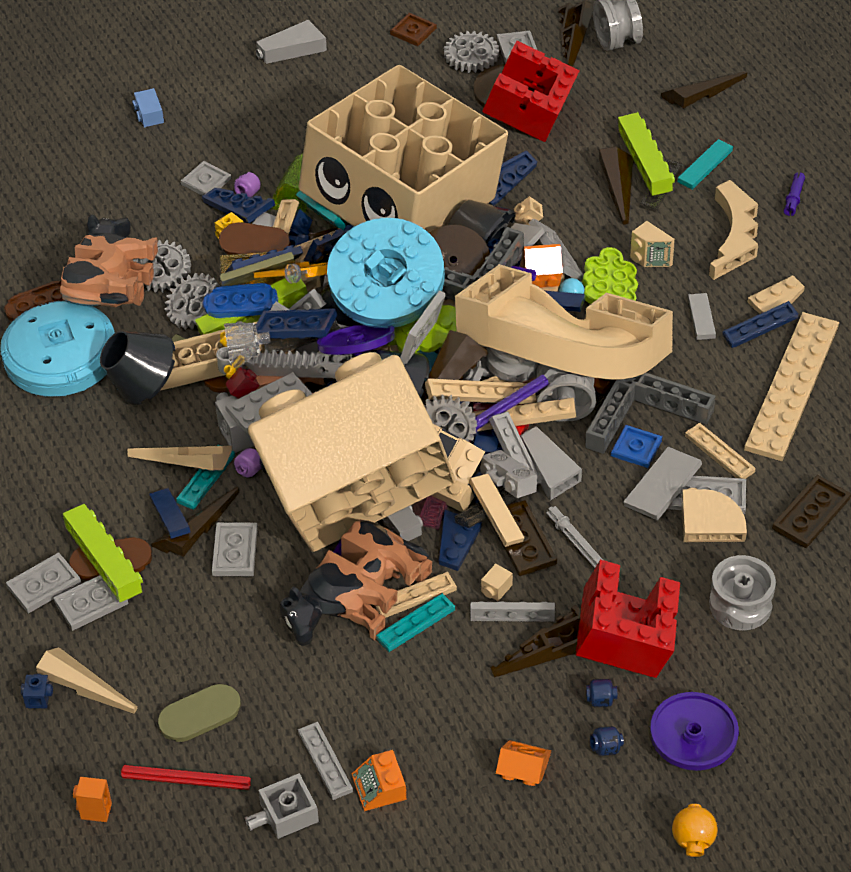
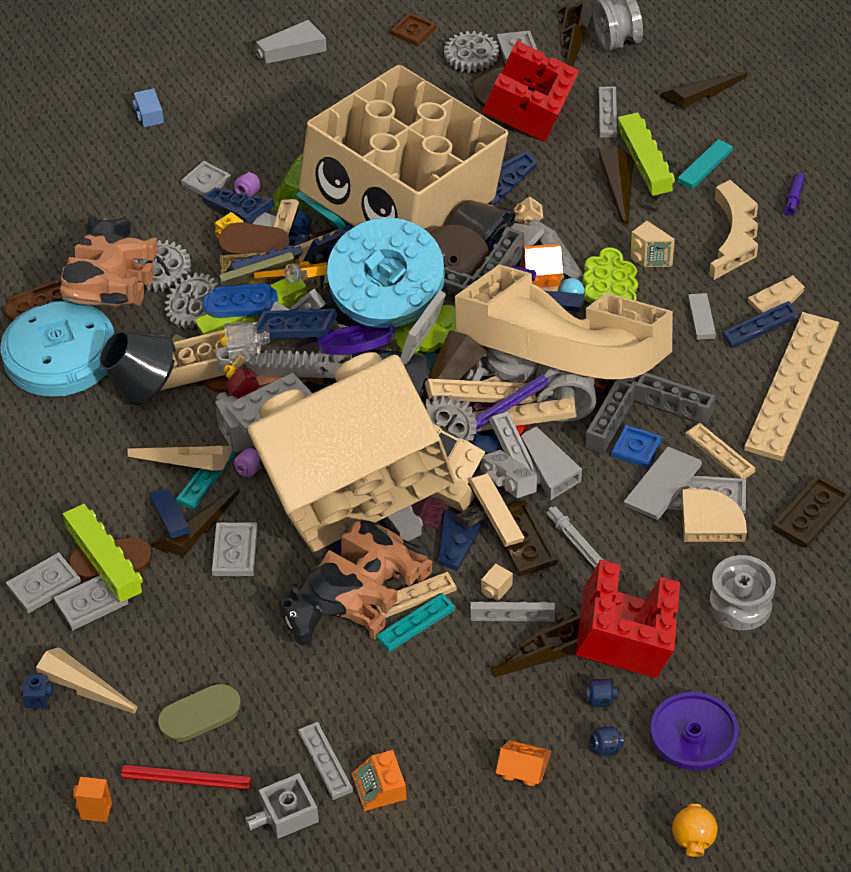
(607, 112): none -> light grey tile

